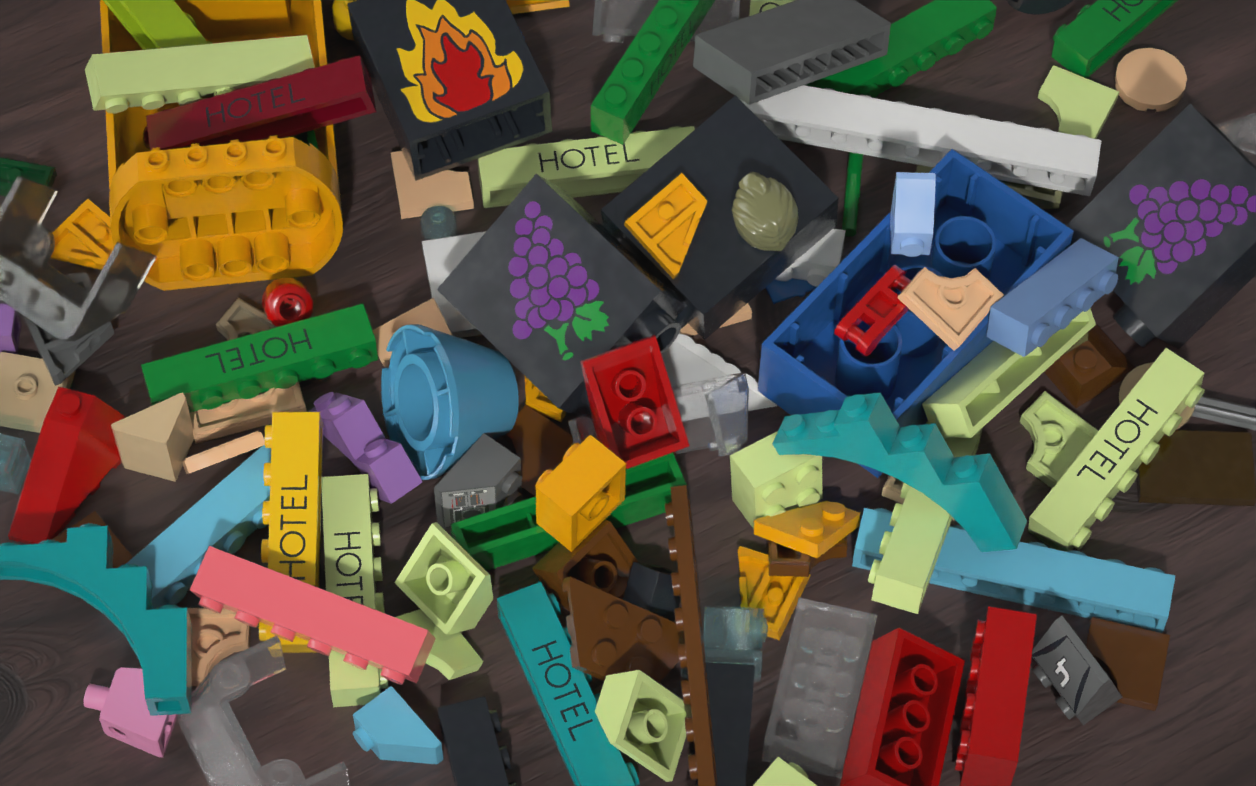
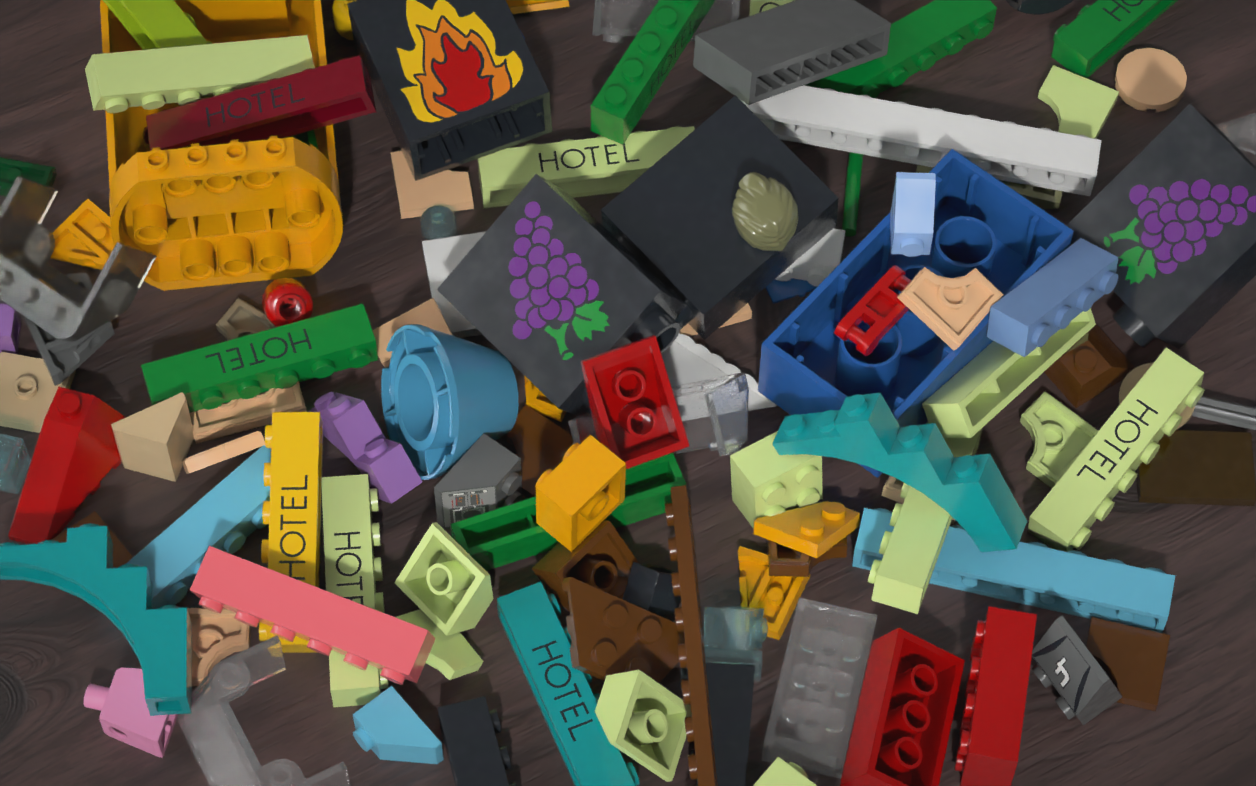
(669, 223): light orange wing -> none

